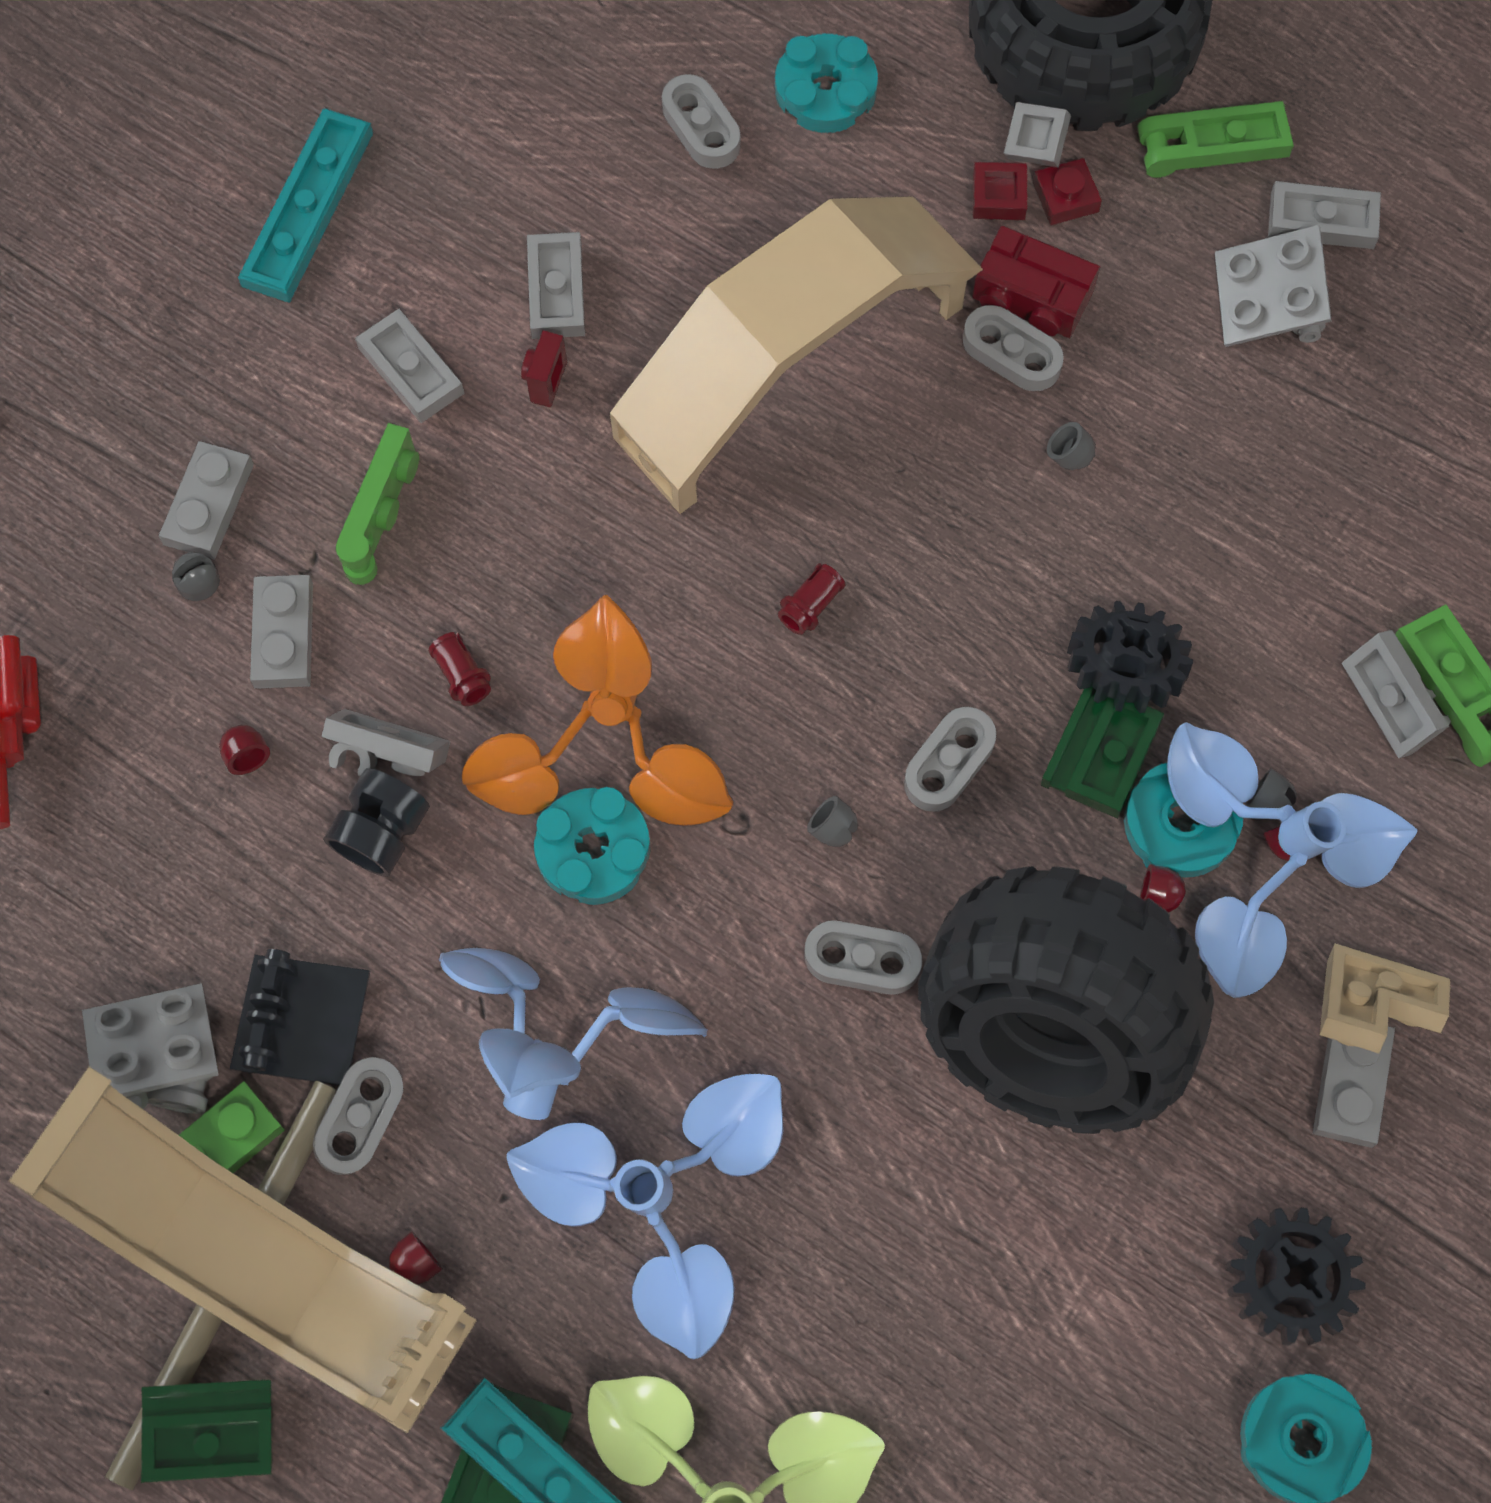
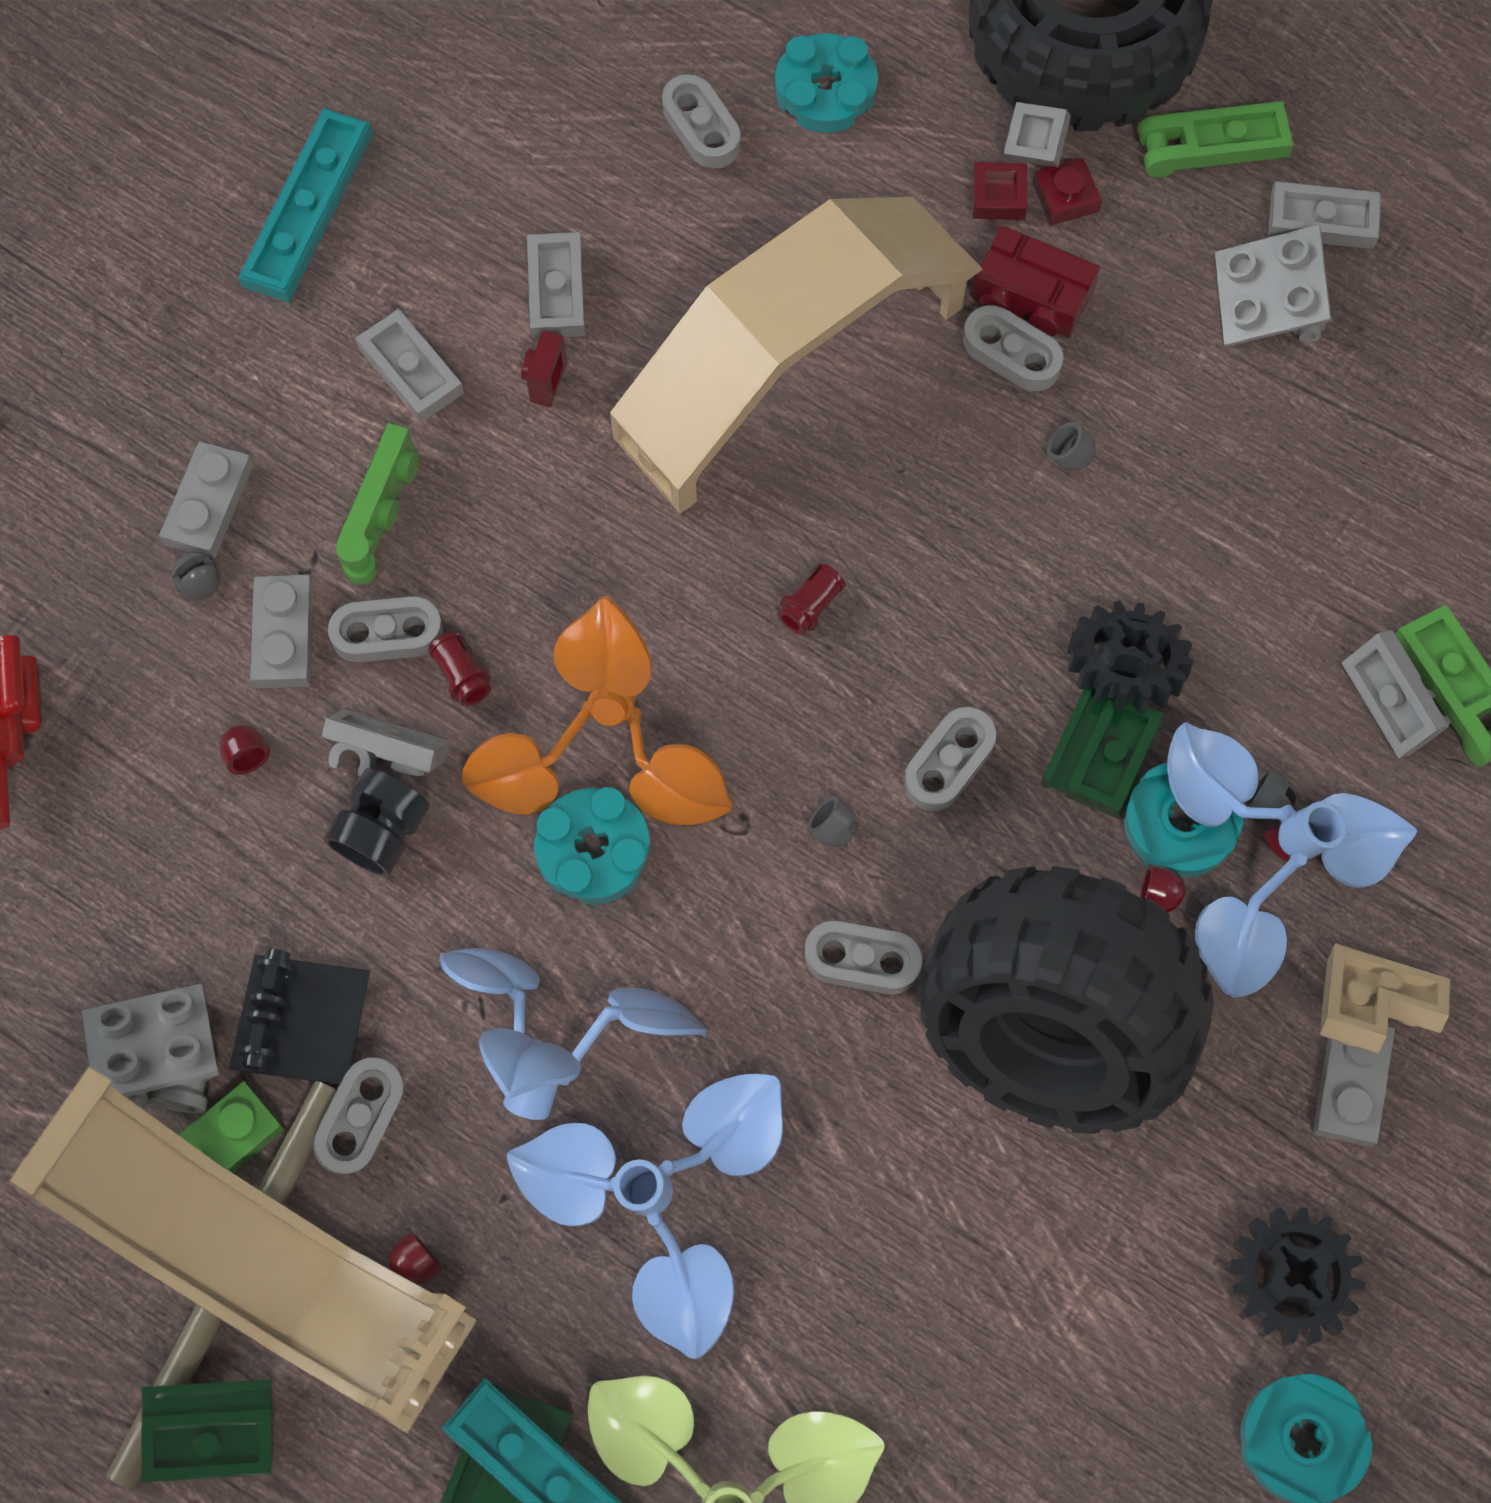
(387, 627): none -> light grey plate

